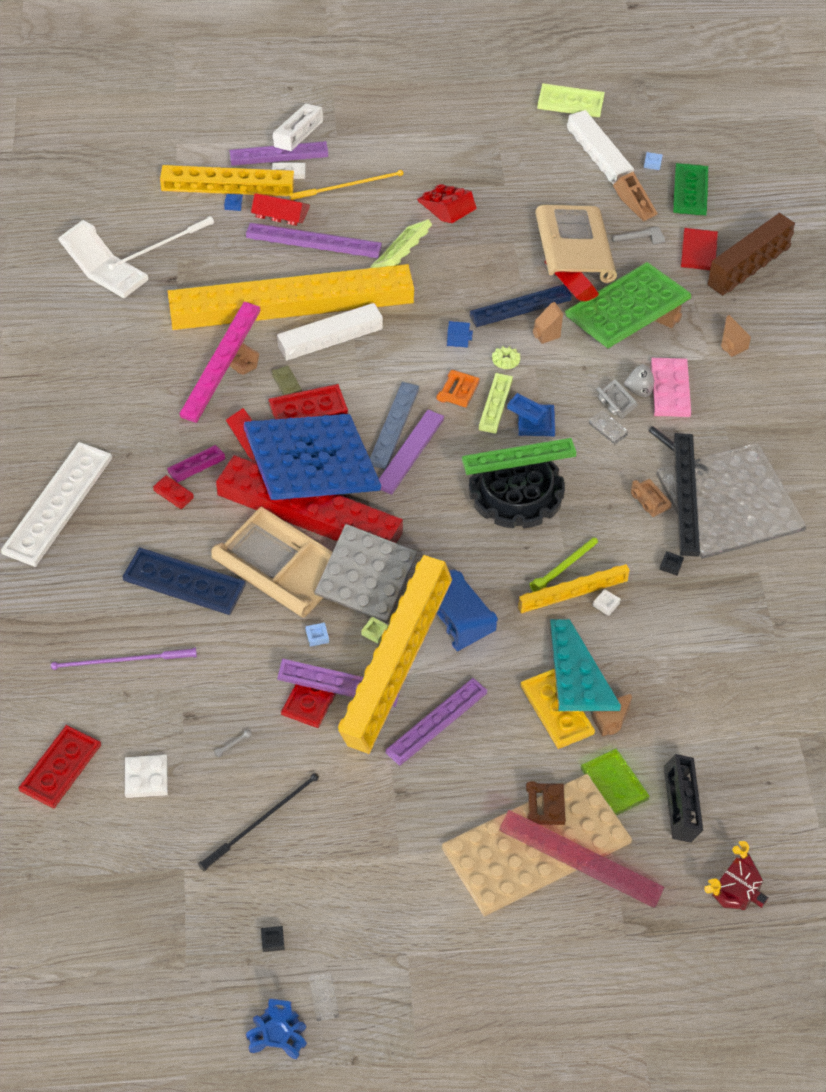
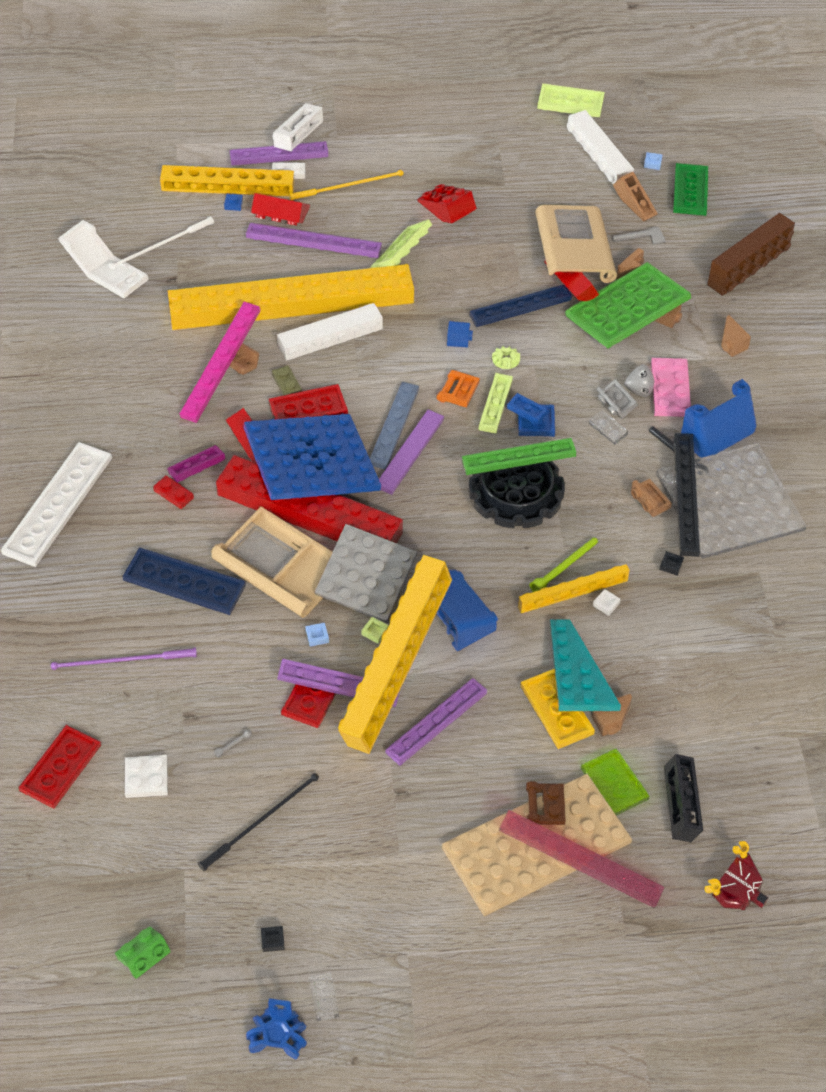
(143, 951): none -> bright green bracket
(548, 324): medium nougat slope -> none
(630, 263): none -> medium nougat slope
(698, 248): red tile -> none
(723, 425): none -> blue windscreen

